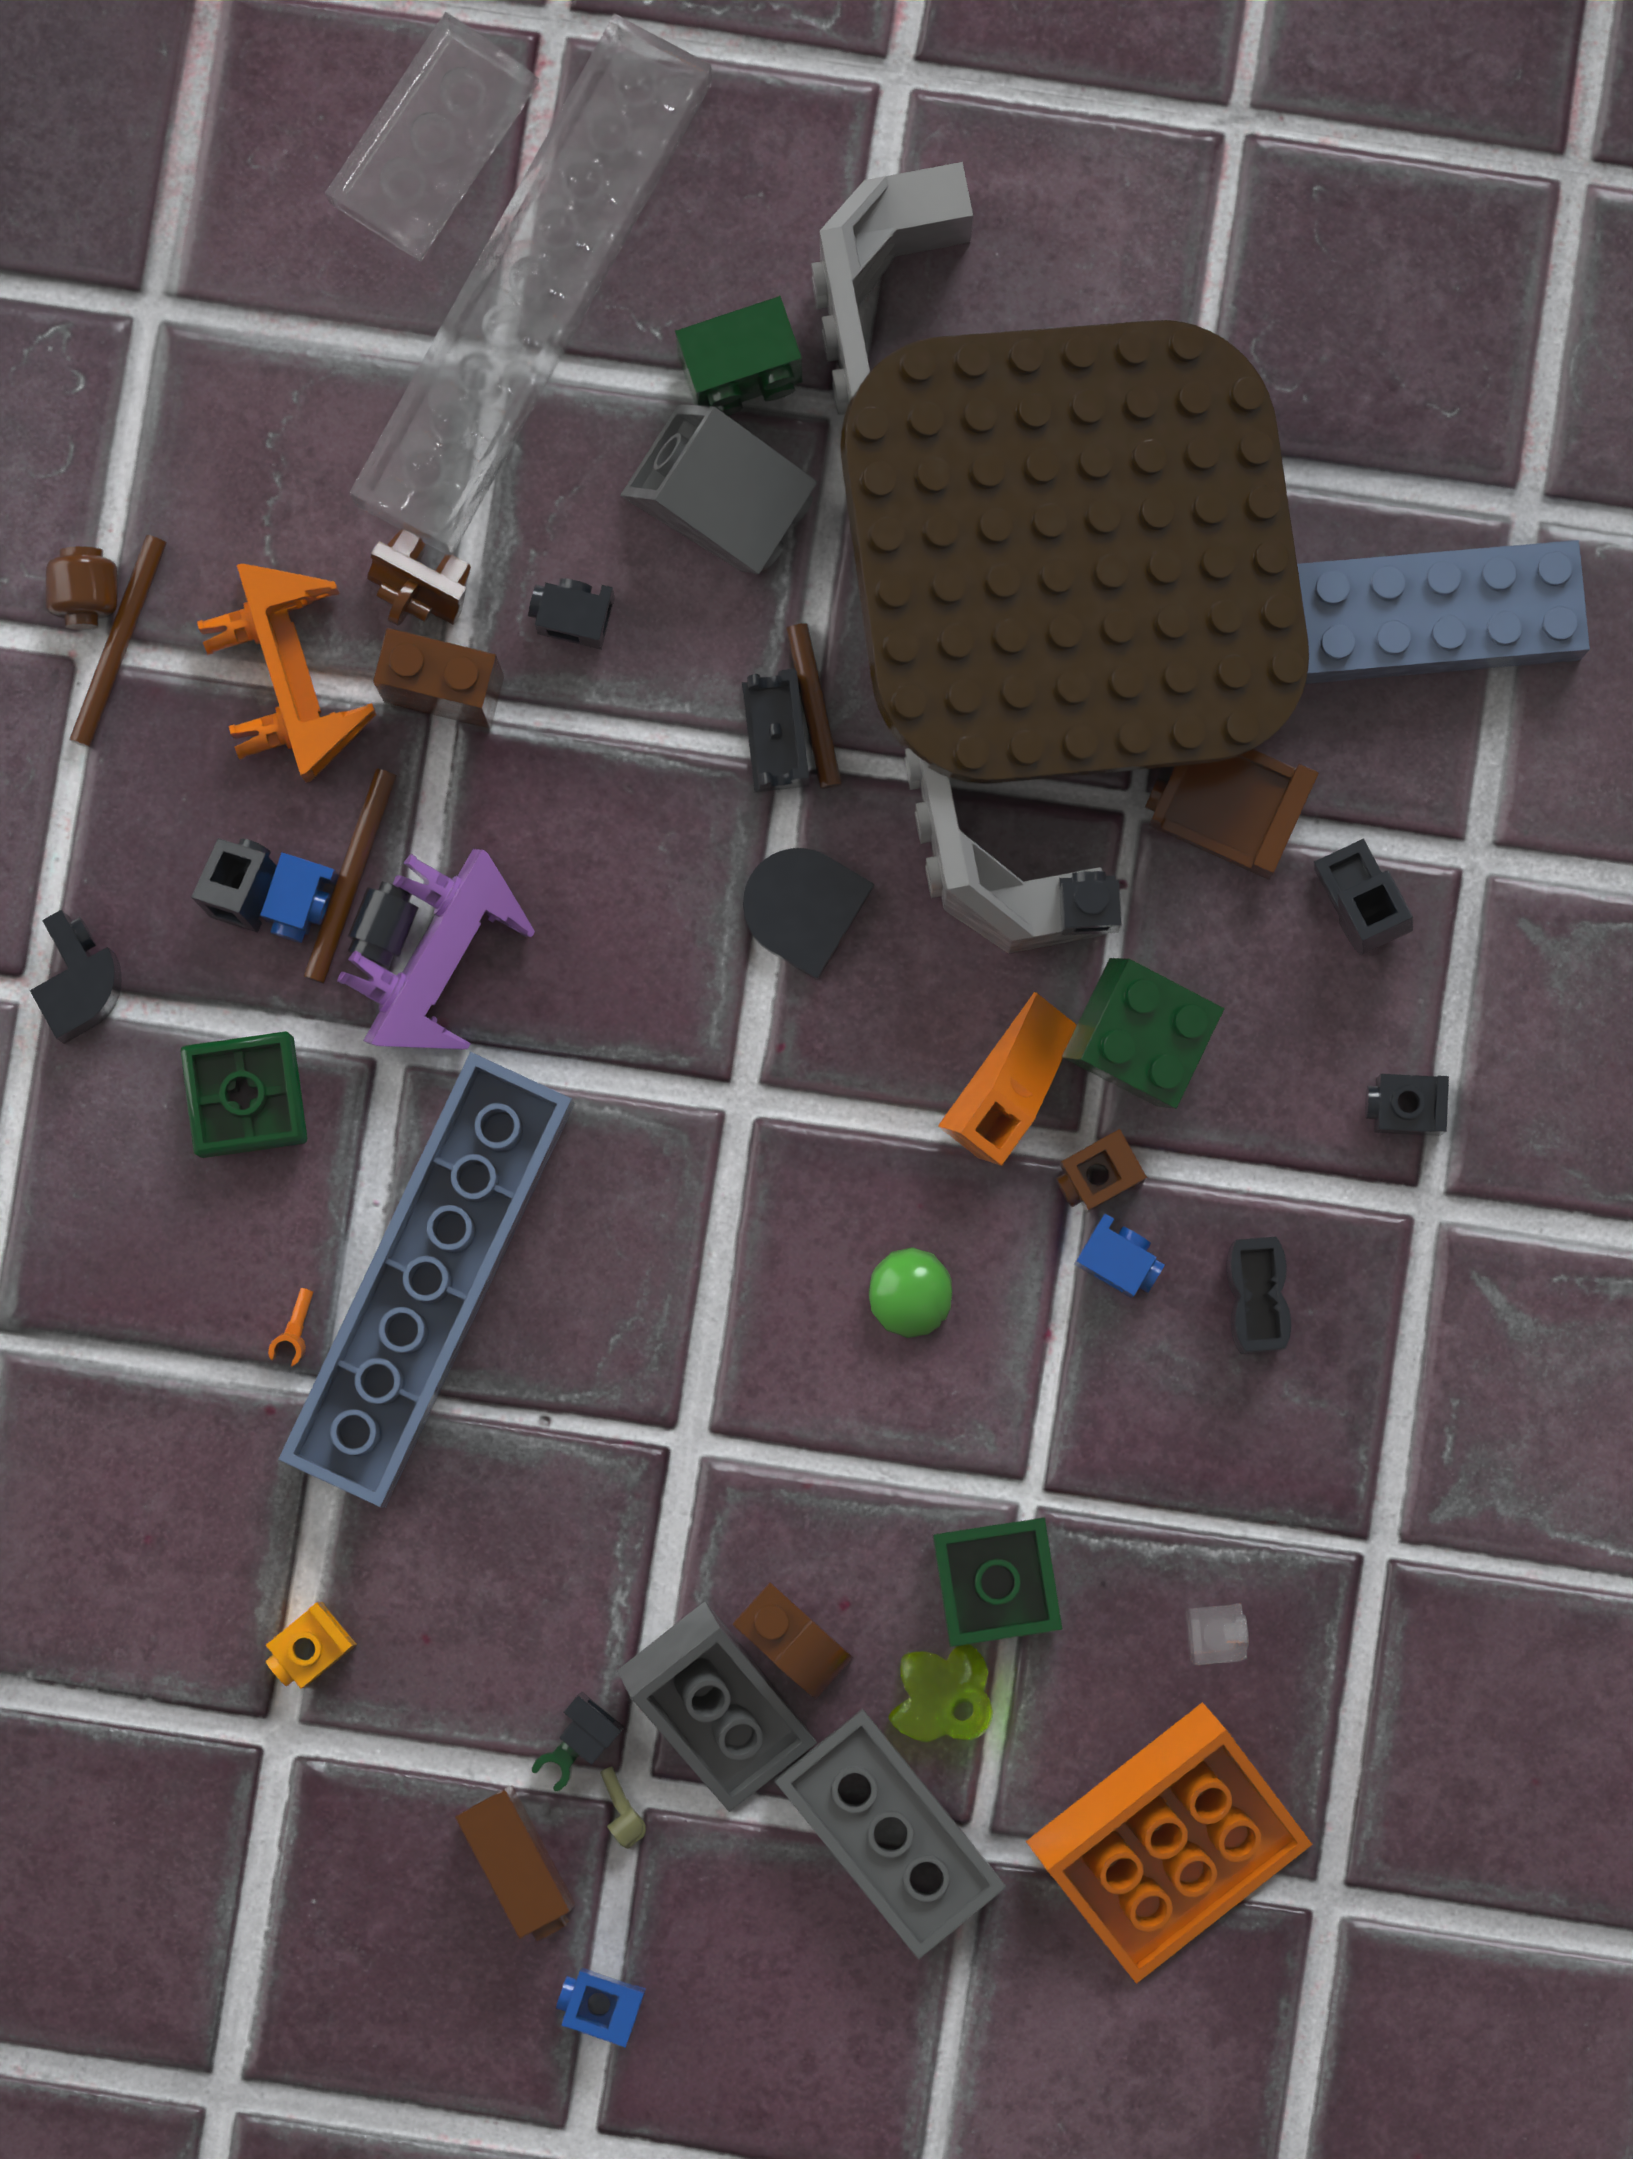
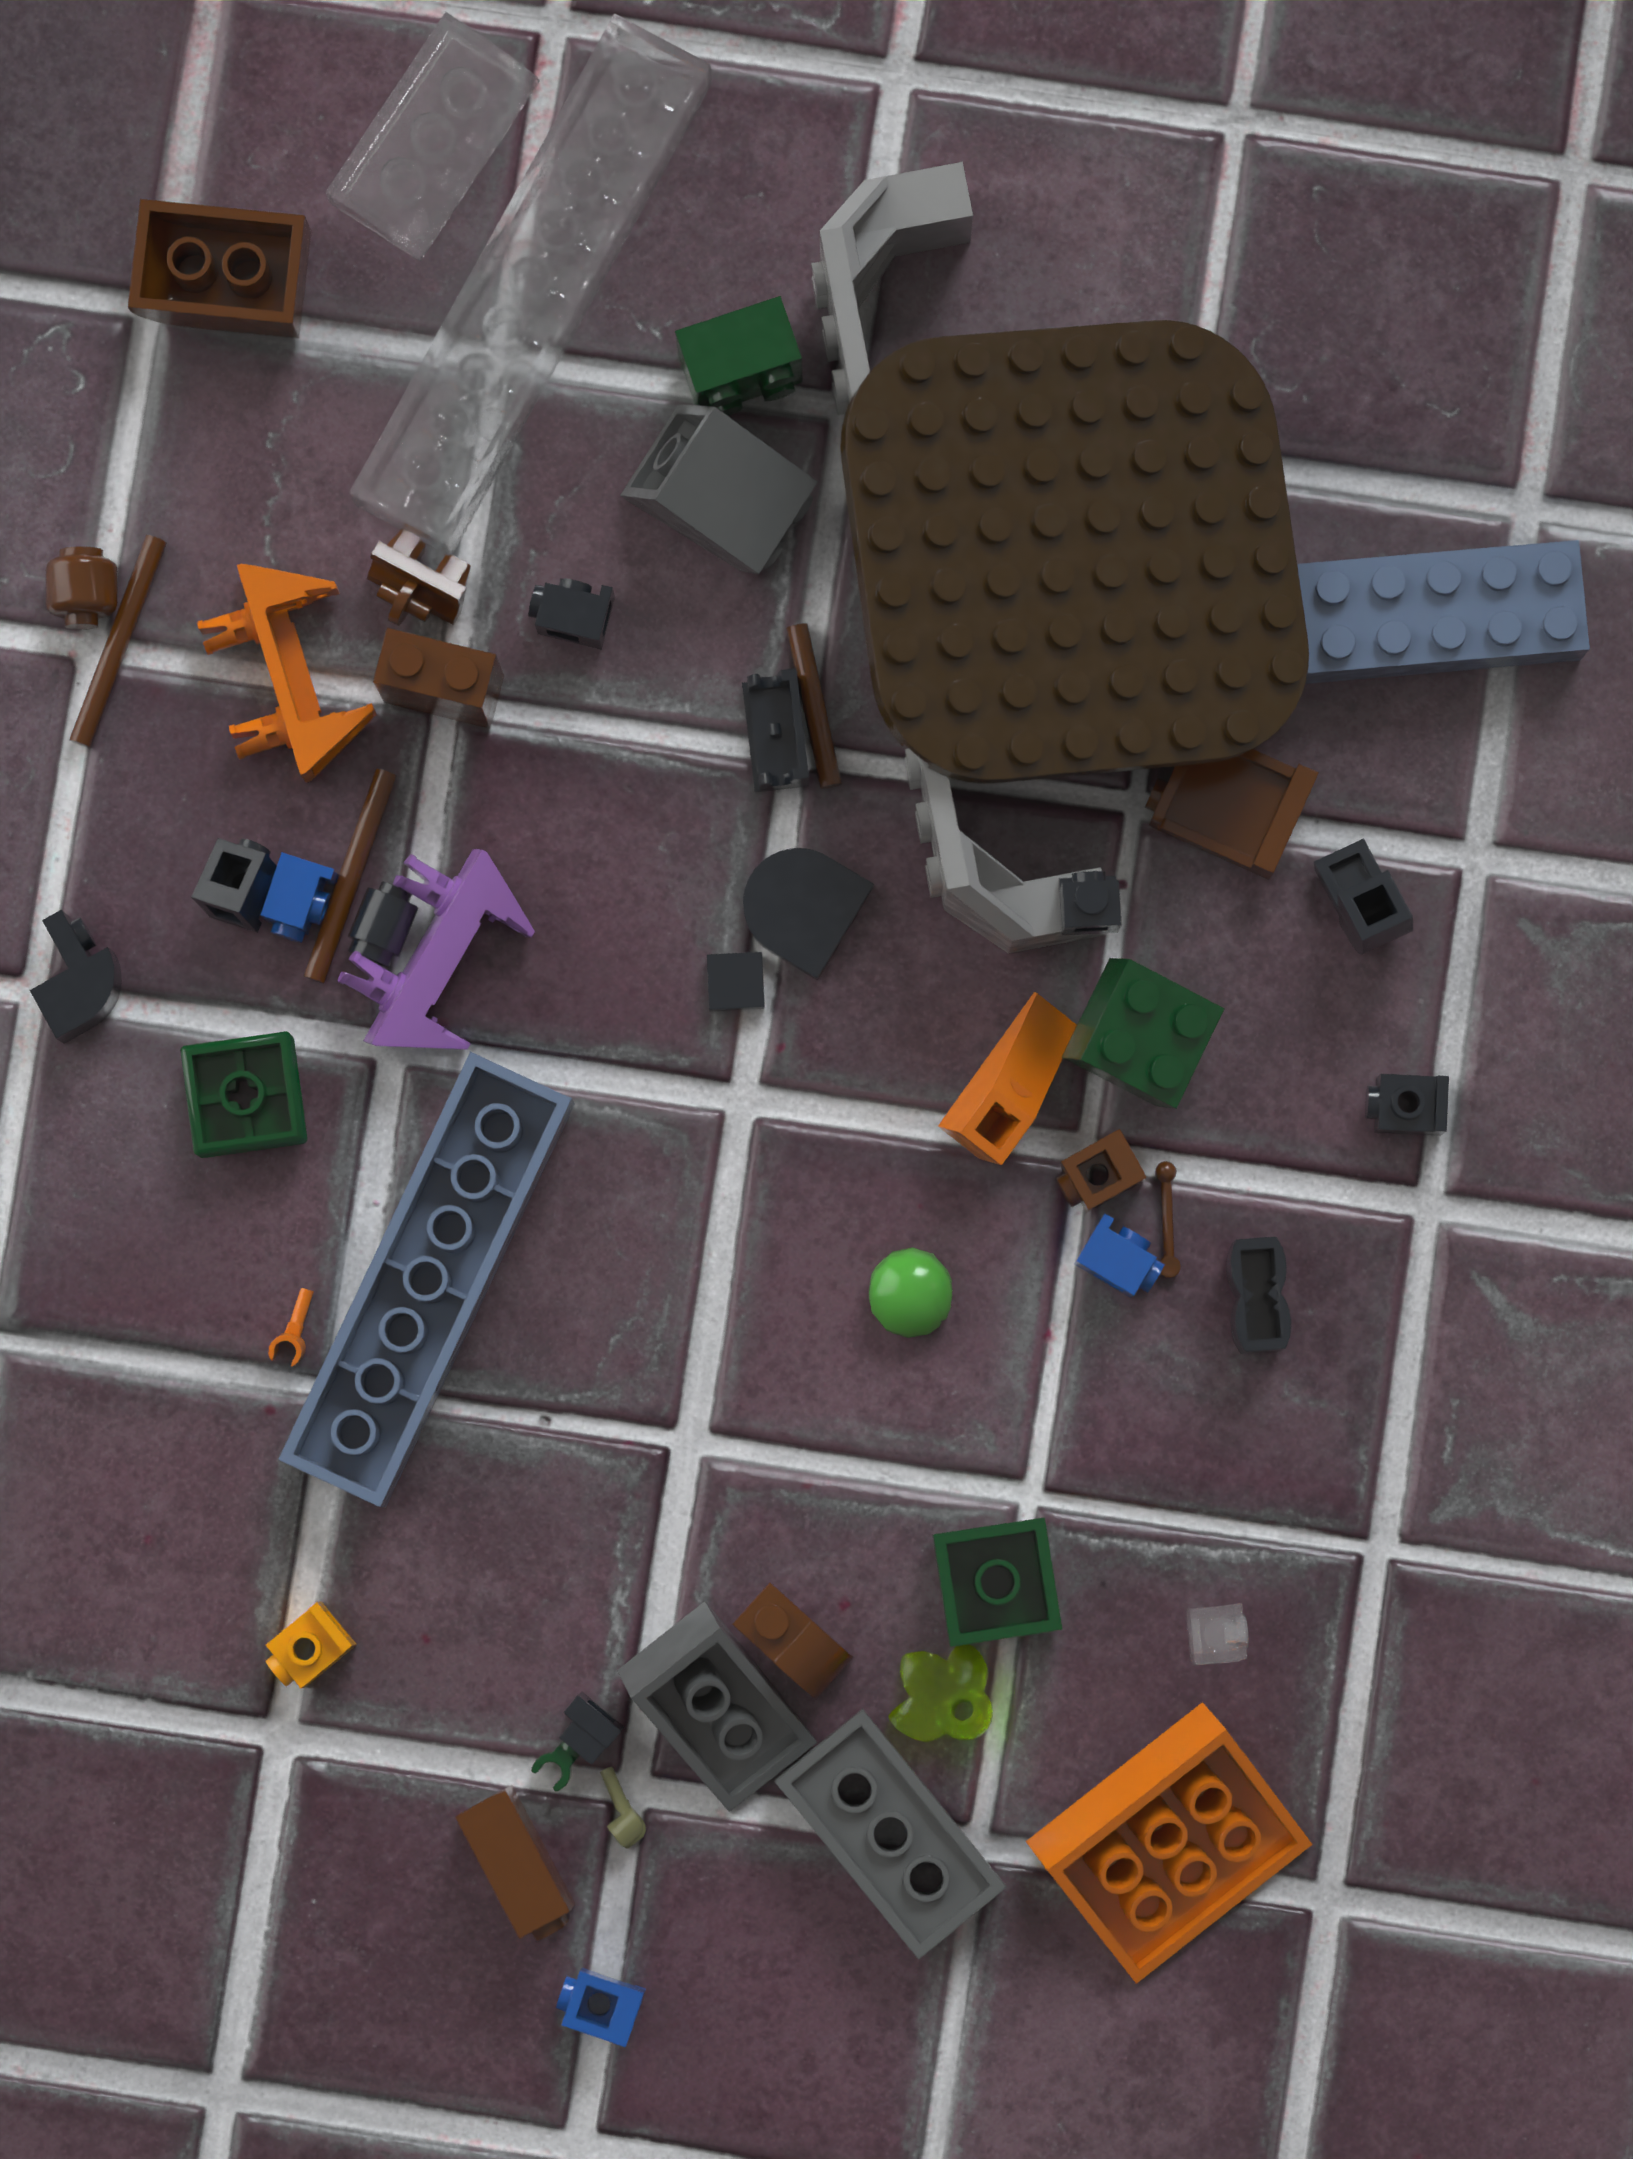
(220, 268): none -> reddish brown brick
(735, 981): none -> black tile
(1166, 1173): none -> reddish brown hinge

